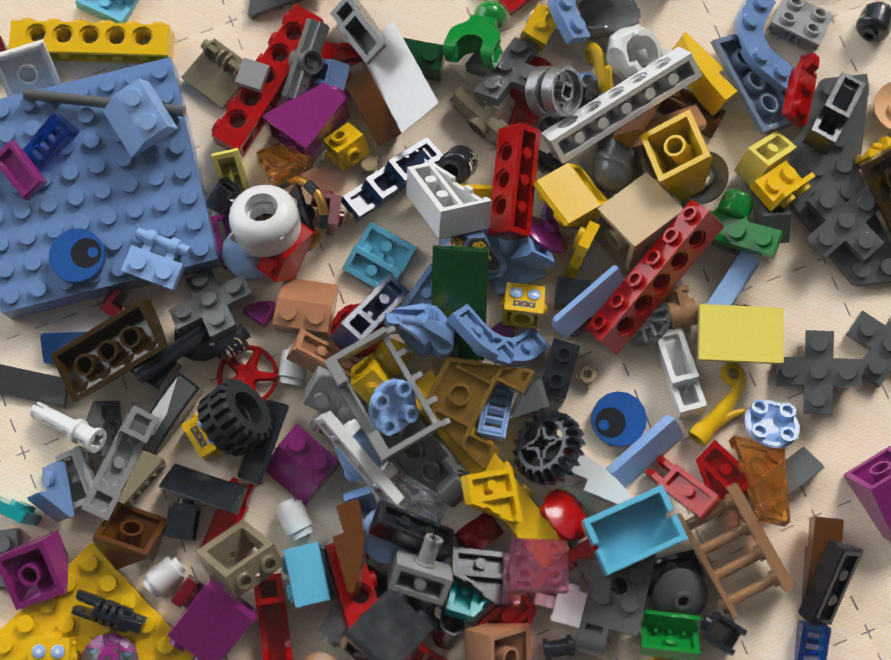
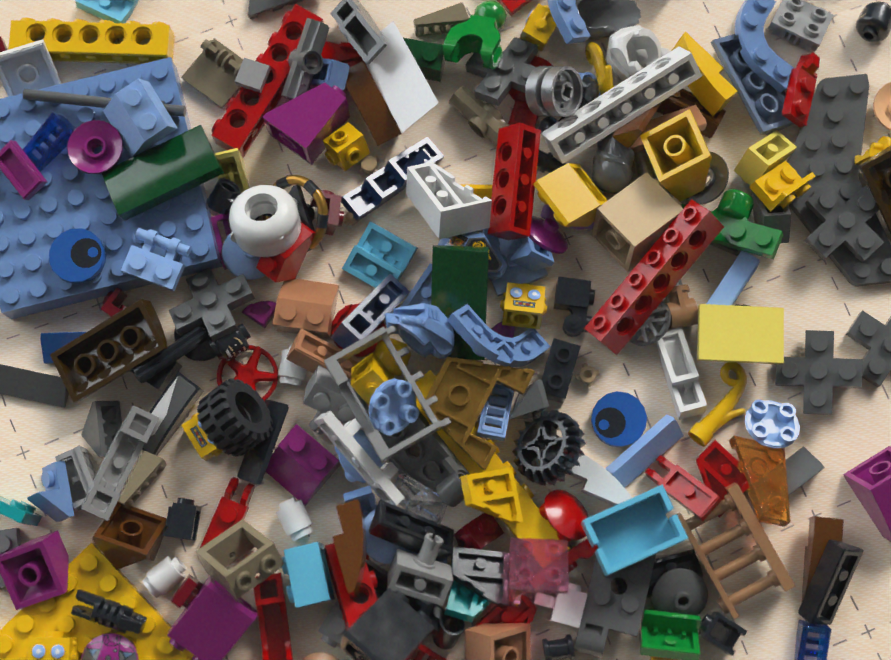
(76, 430): white pin -> none
(87, 138): none -> magenta dish
(162, 173): none -> dark green slope
(204, 488): black slope -> none
(282, 163): clear orange wing -> none
(440, 21): none -> dark tan slope
(459, 162): black head -> none
(582, 245): yellow wing -> none
(587, 303): light blue slope -> none
(834, 113): black slope -> none

